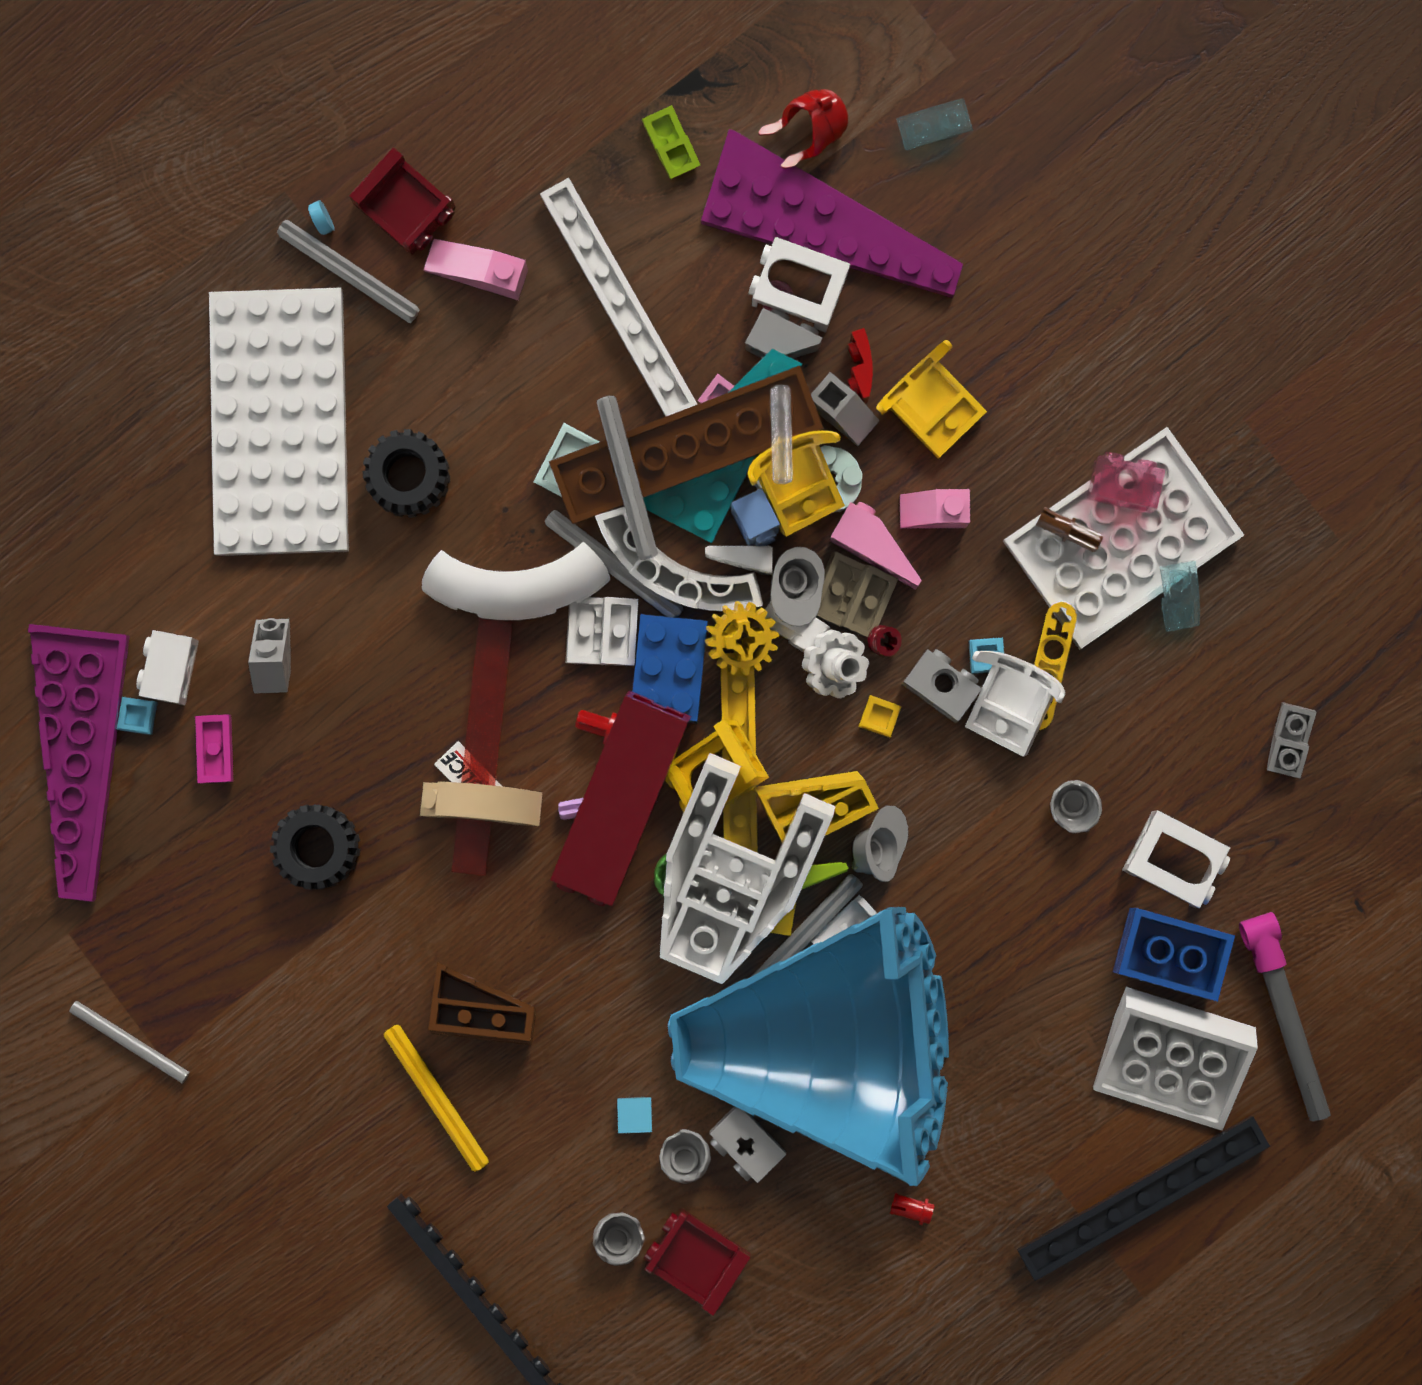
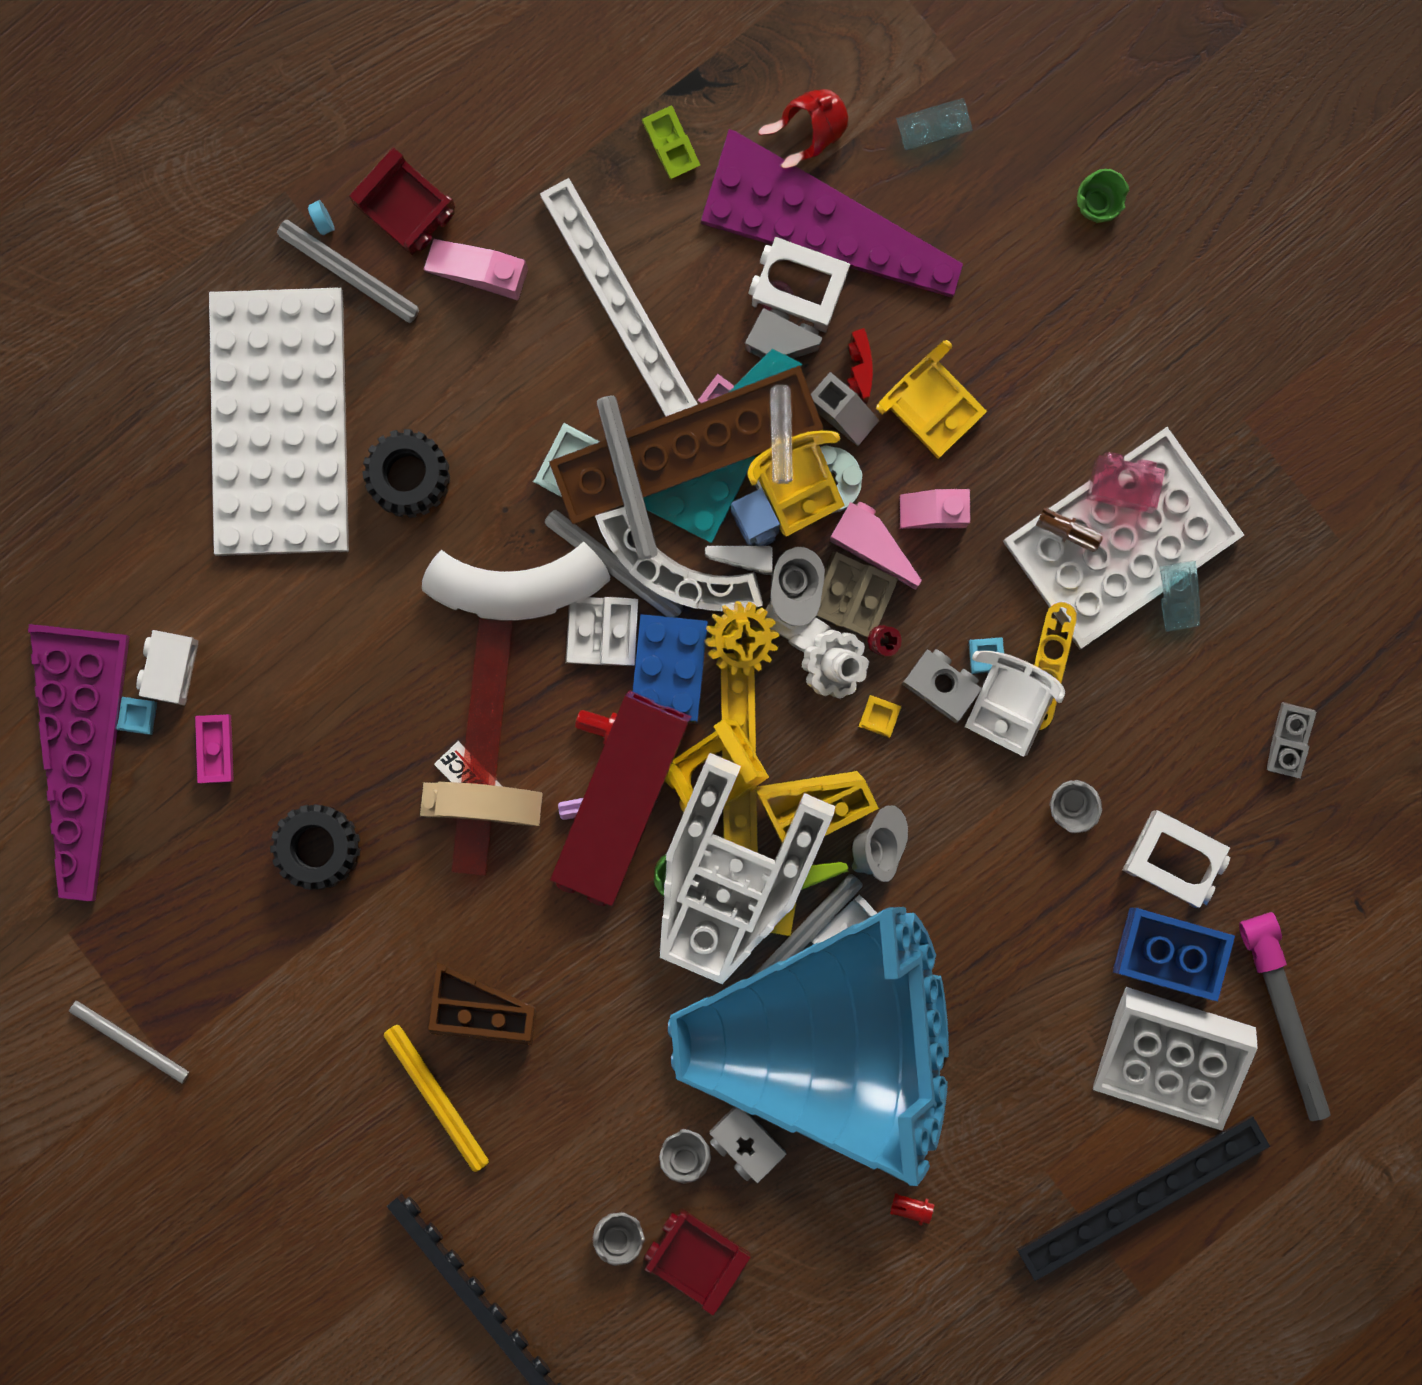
(270, 656): light grey slope -> none
(634, 1115): medium azure tile -> none
(1102, 195): none -> bright green hair

